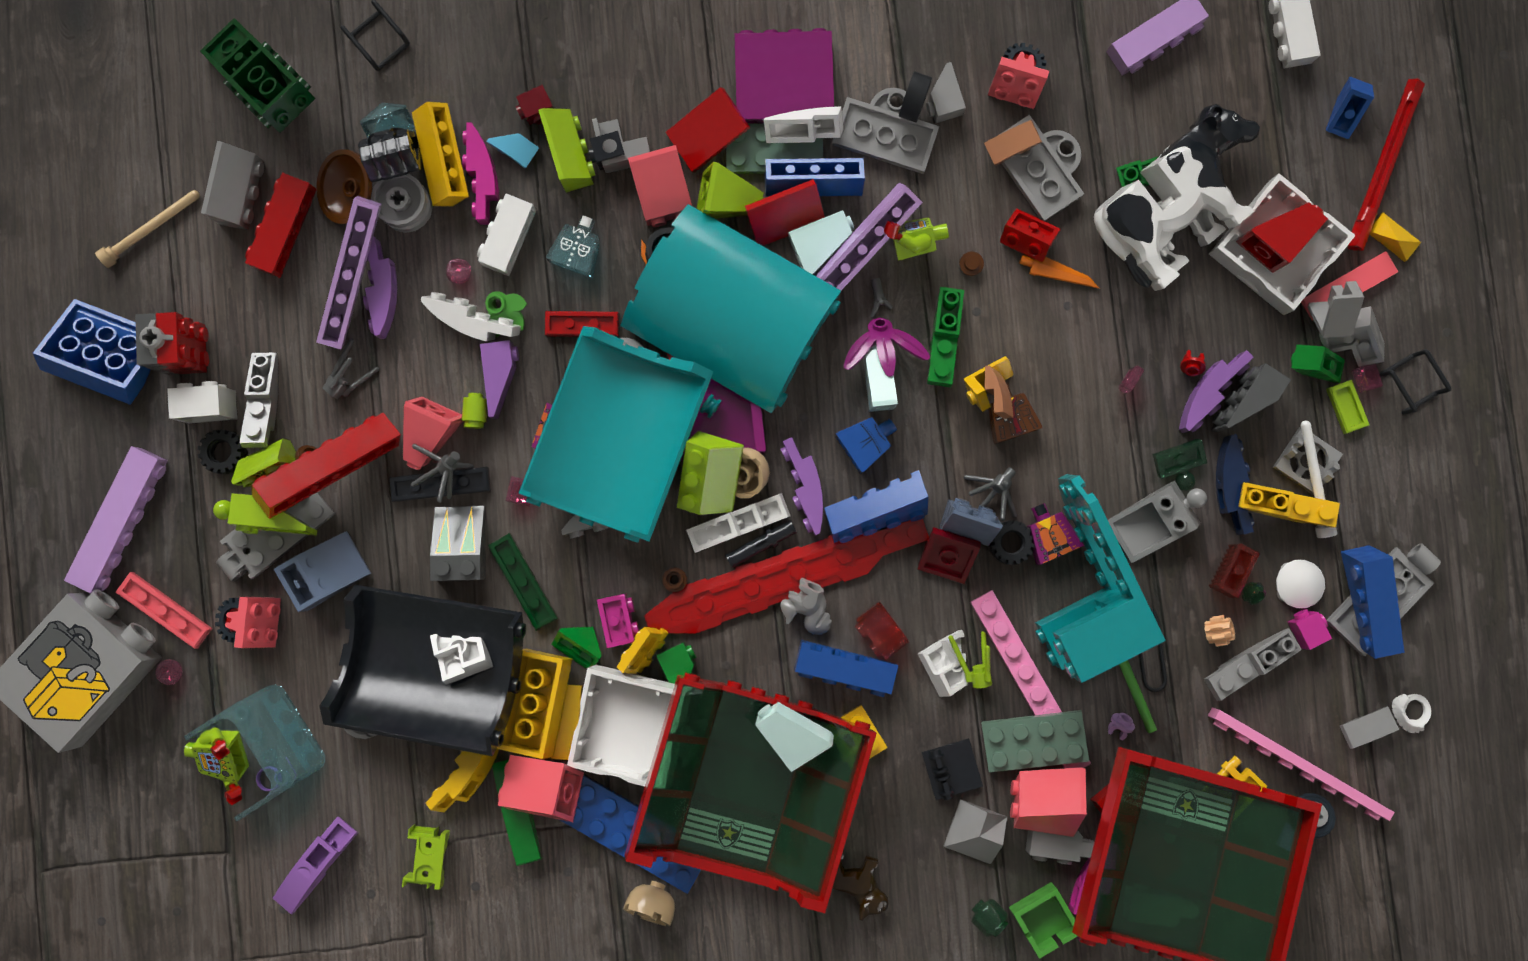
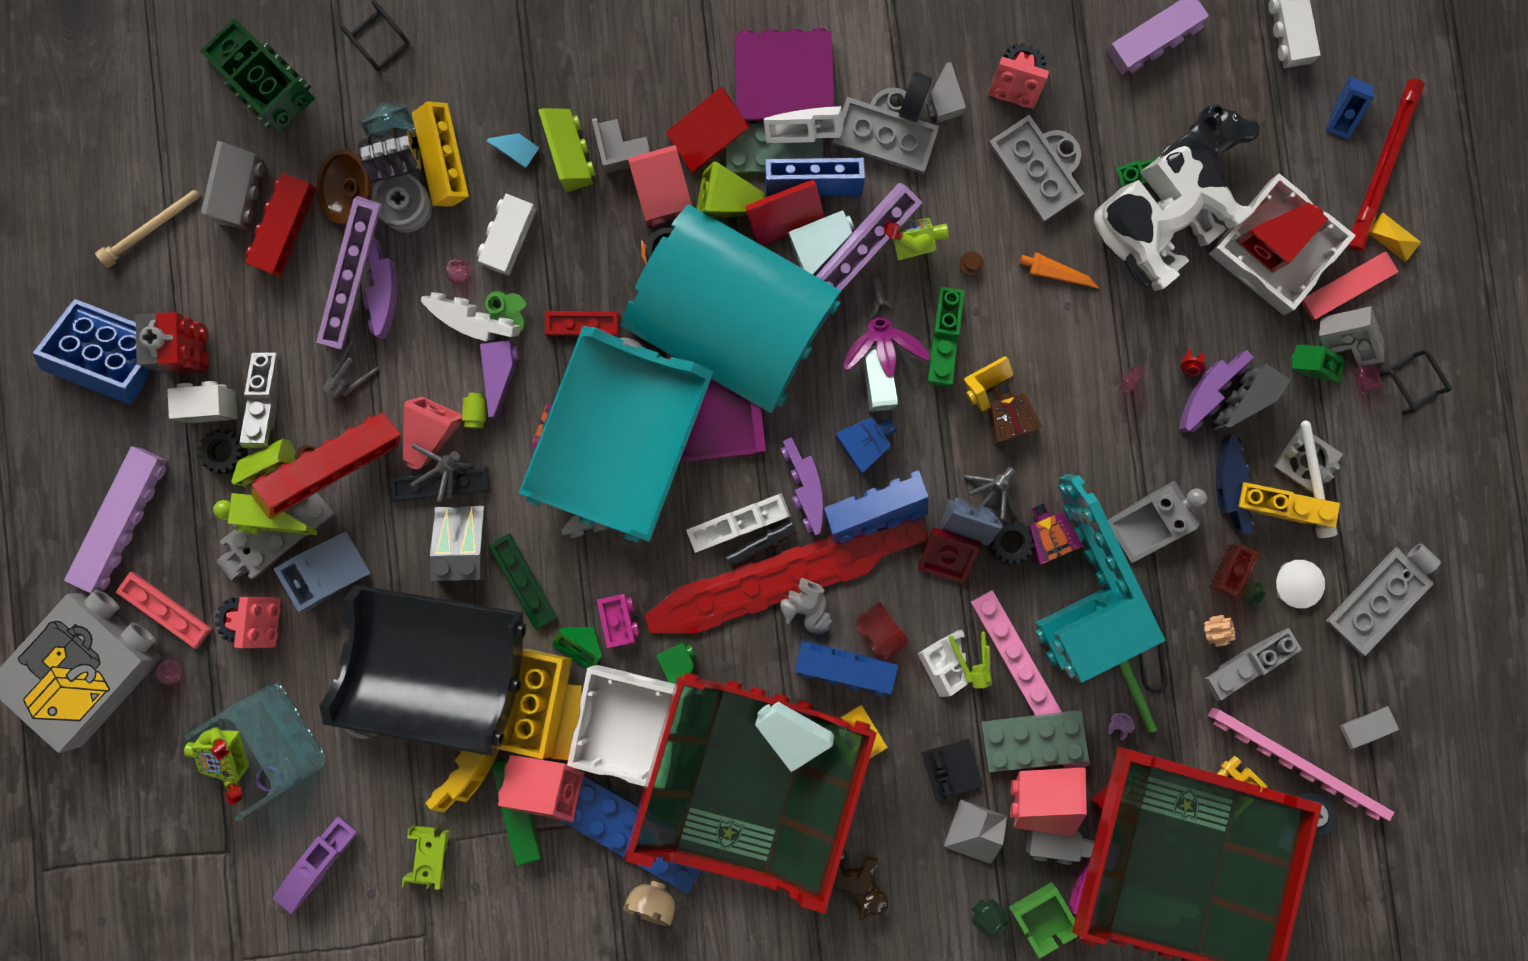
(460, 656): white slope -> none
(480, 165): dark pink slope -> none
(513, 490): clear pink tile -> none
(531, 102): dark red brick -> none
(576, 248): clear light blue torso -> none
(597, 153): black bracket -> none
(641, 651): yellow plate -> none
(668, 576): reddish brown plate -> none
(709, 474): lime slope -> none
(710, 406): teal bush -> none
(753, 473): tan cylinder -> none
(998, 388): nougat slope -> none
(1013, 142): nougat slope -> none
(1029, 235): red bracket -> none
(1179, 460): clear green plate -> none
(1309, 629): dark pink brick -> none
(1340, 313): light grey panel -> none
(1347, 407): lime tile -> none
(1374, 600): blue wedge -> none
(1399, 705): white piece -> none

